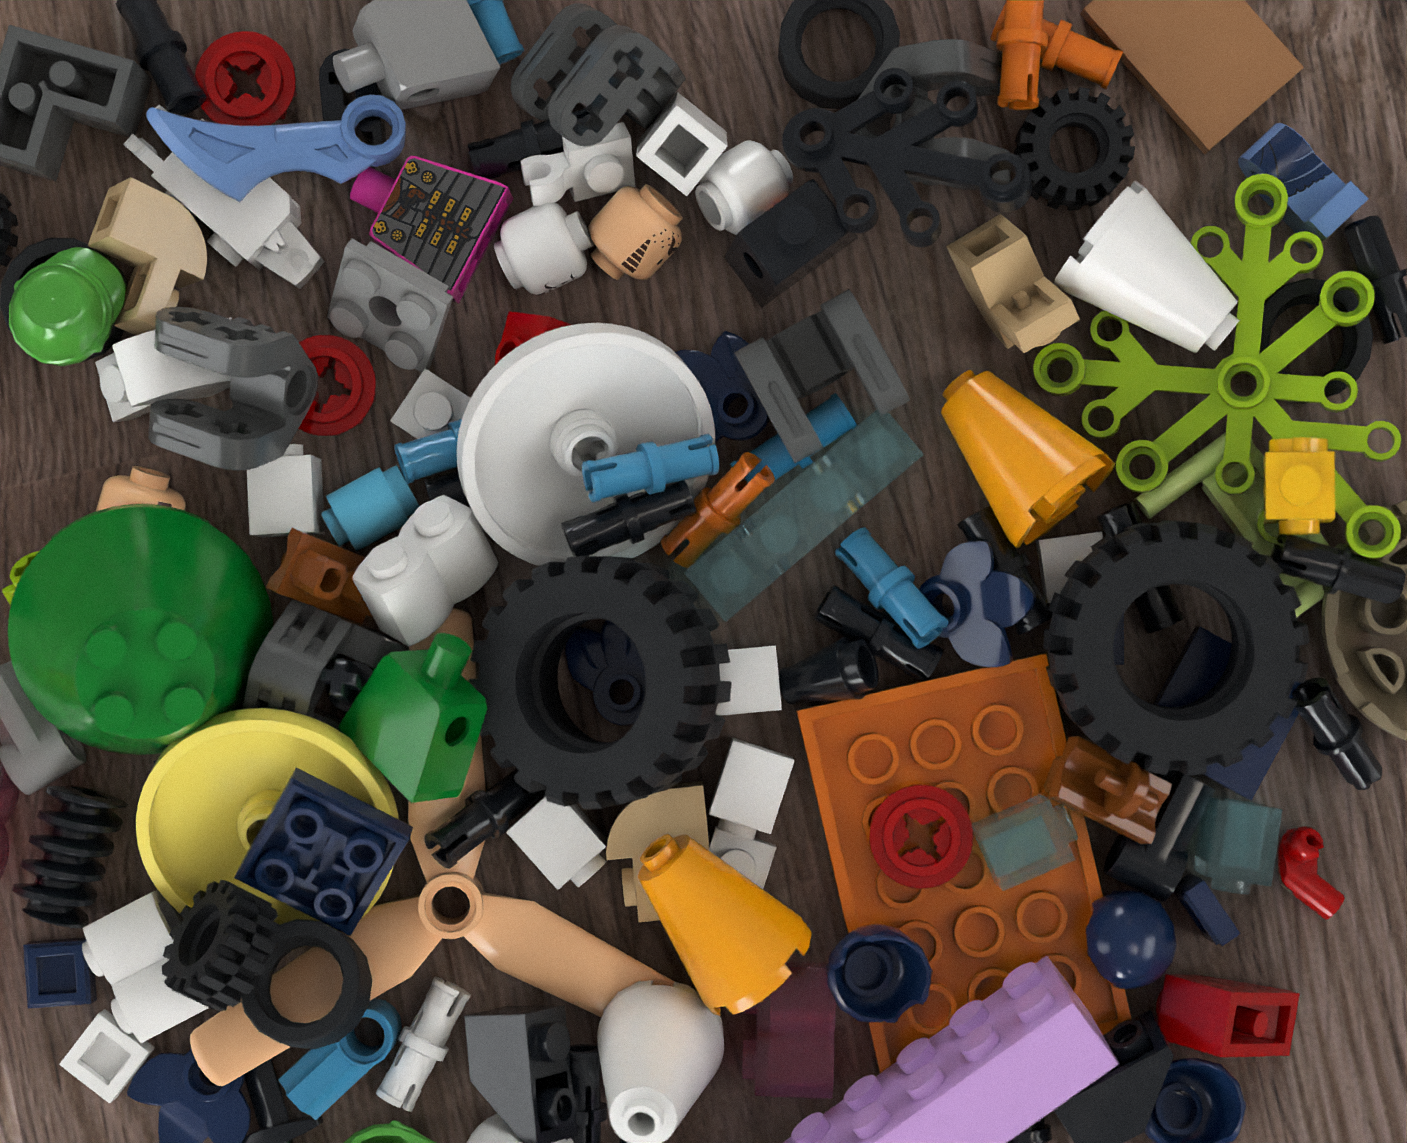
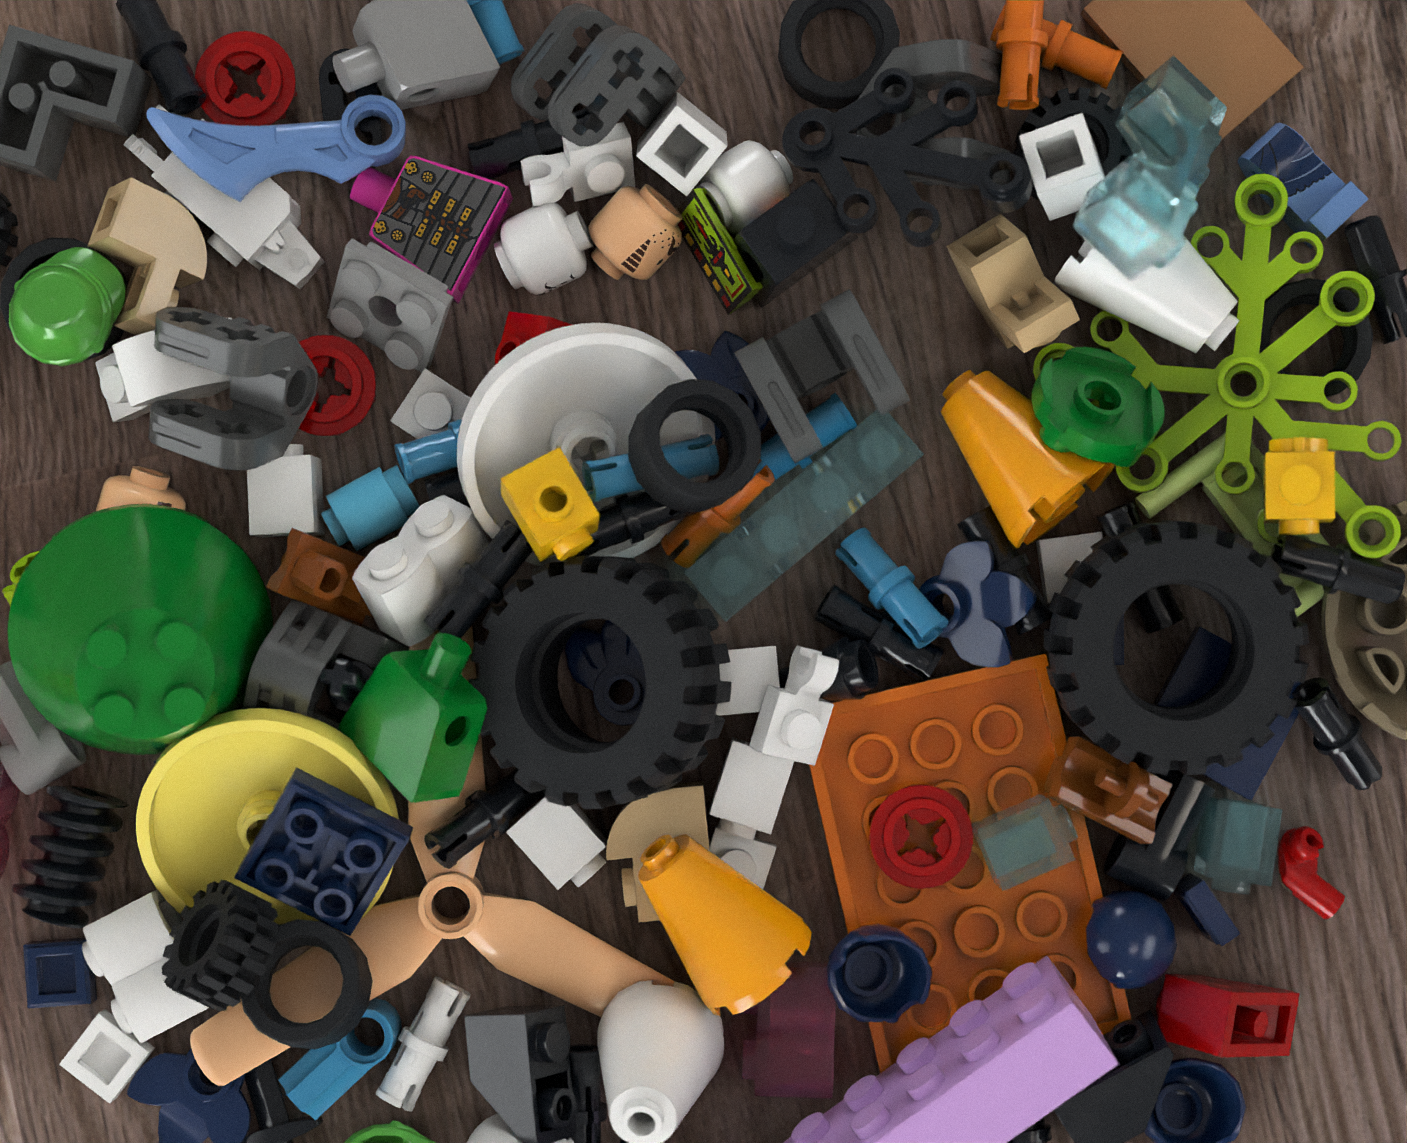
(481, 582): none -> black pin
(551, 506): none -> yellow brick
(716, 252): none -> piece
(731, 418): none -> black tyre
(795, 717): none -> white plate
(1062, 164): none -> white brick
(1069, 422): none -> green plate
(1145, 202): none -> clear light blue arch

